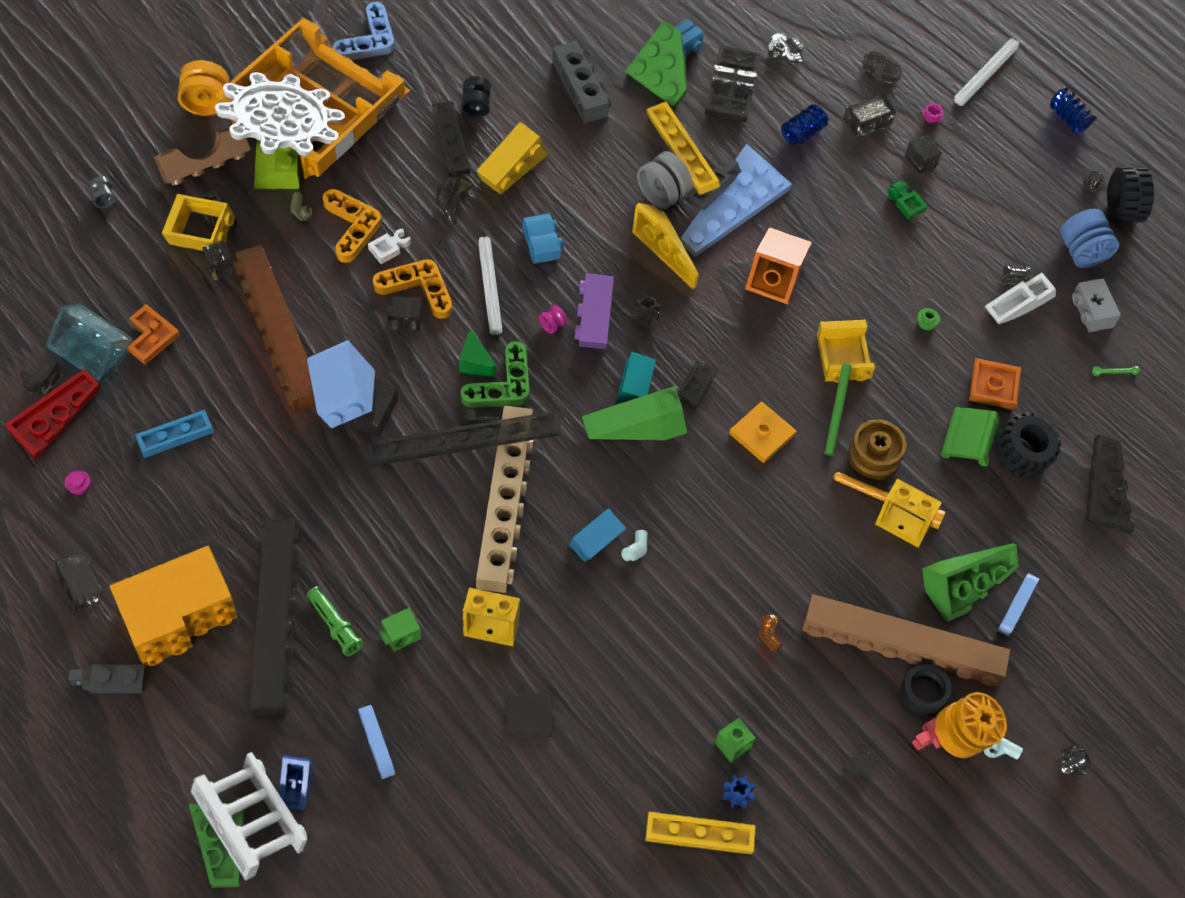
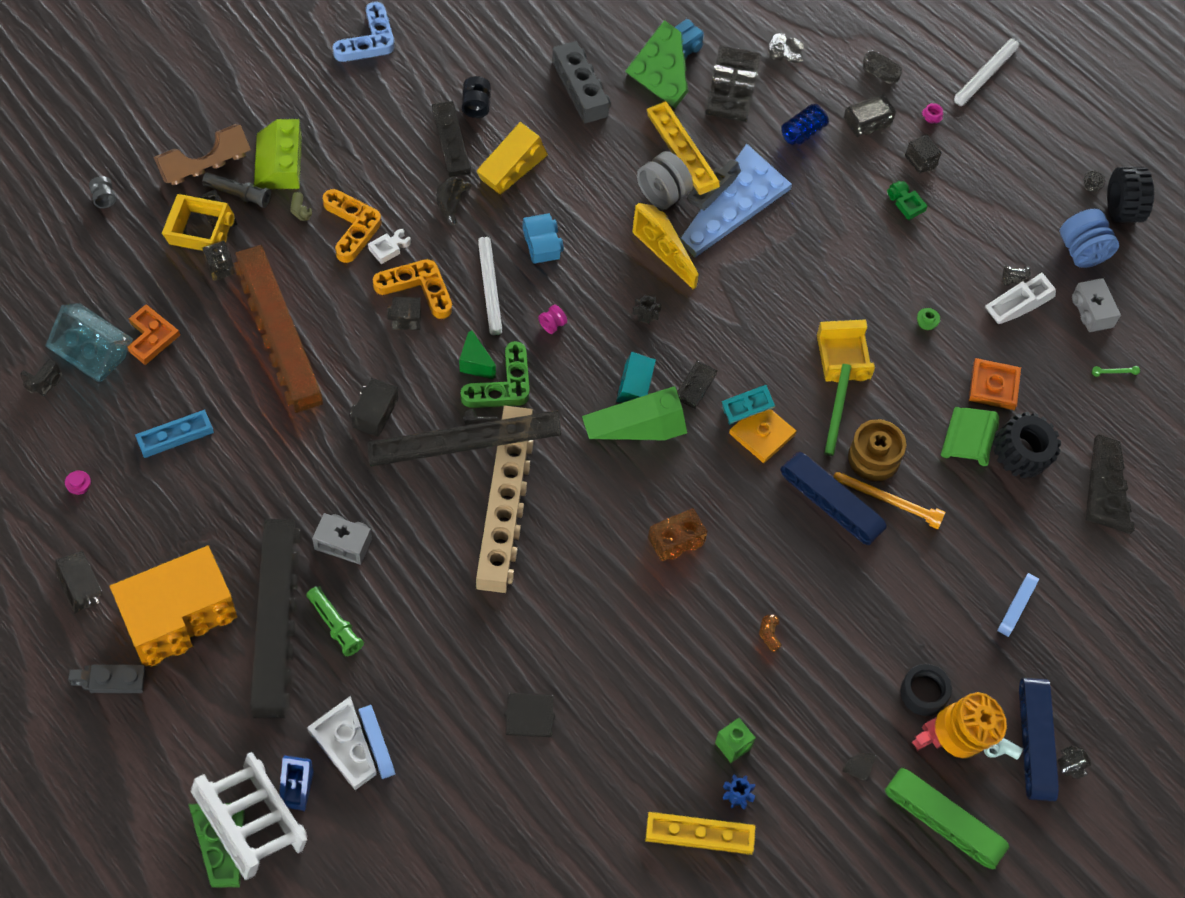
(50, 415): red wing -> none
(199, 85): light orange wheel -> none
(246, 192): none -> dark grey pin
(263, 105): white plate -> none
(341, 384): light blue slope -> none
(342, 538): none -> light grey brick
(344, 743): none -> white wing
(351, 88): light orange piece -> none
(400, 630): bright green brick -> none
(502, 621): yellow window -> none
(594, 311): medium lavender wedge -> none
(596, 535): dark azure hinge -> none
(638, 548): light aqua arm -> none
(674, 530): none -> clear orange brick
(747, 404): none -> teal hinge
(777, 265): orange slope -> none
(833, 498): none -> dark blue beam
(906, 640): medium nougat brick -> none
(913, 527): yellow window -> none
(947, 818): none -> bright green beam
(964, 579): bright green wedge -> none
(1038, 739): none -> dark blue beam
(1071, 112): clear blue piece -> none

